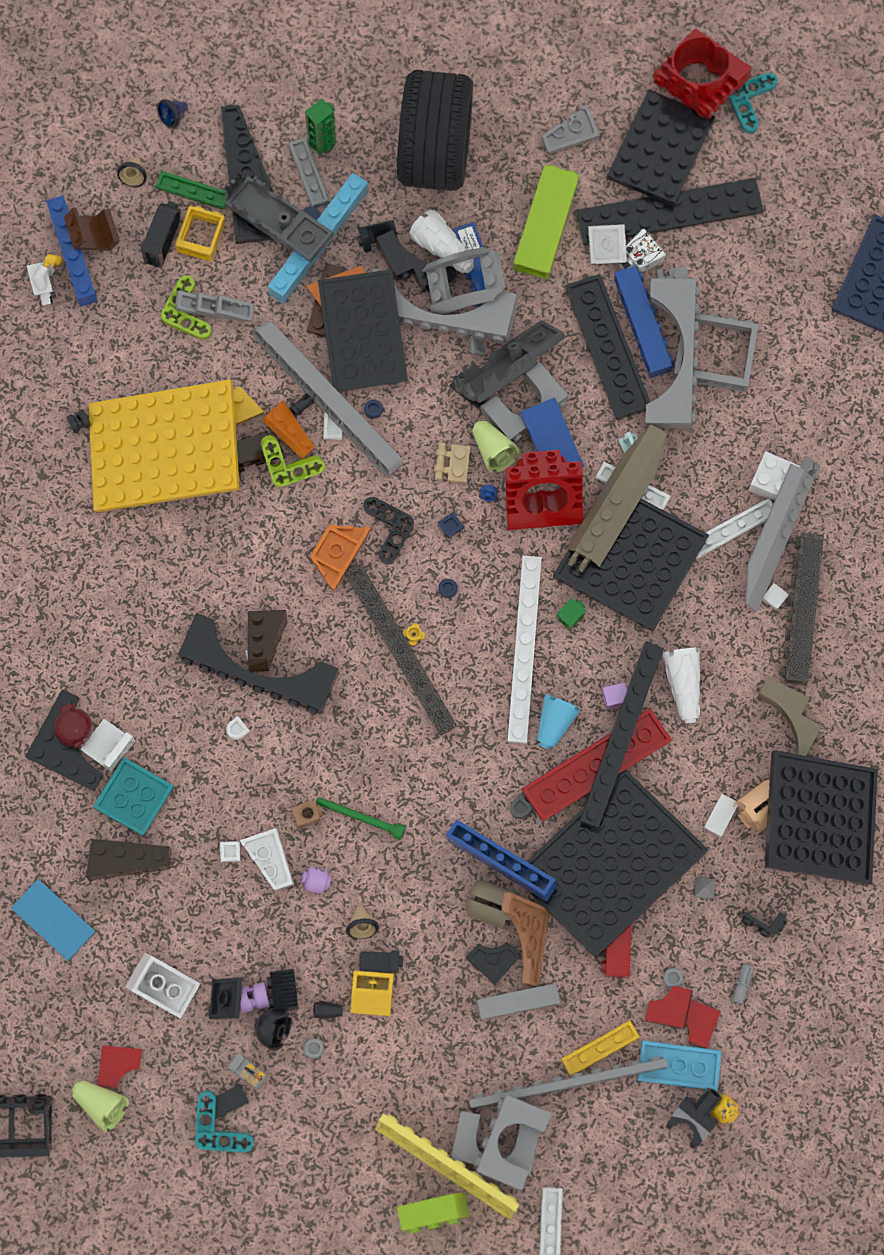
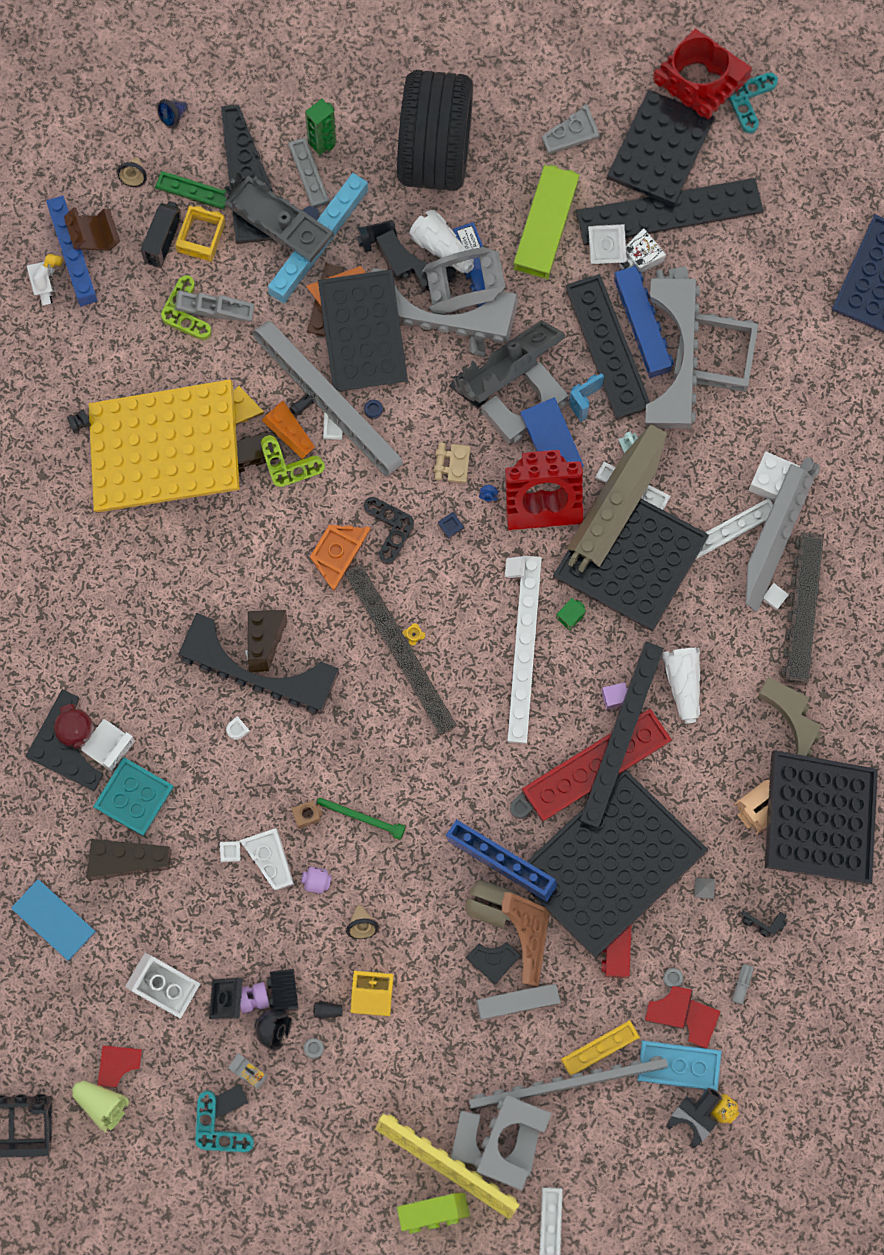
(381, 961): black bracket -> none
(447, 588): dark blue tile -> none
(495, 447): yellowish green cone -> none
(515, 567): none -> white tile
(555, 720): medium azure cone -> none
(579, 393): none -> dark azure bracket
(721, 815): white tile -> none

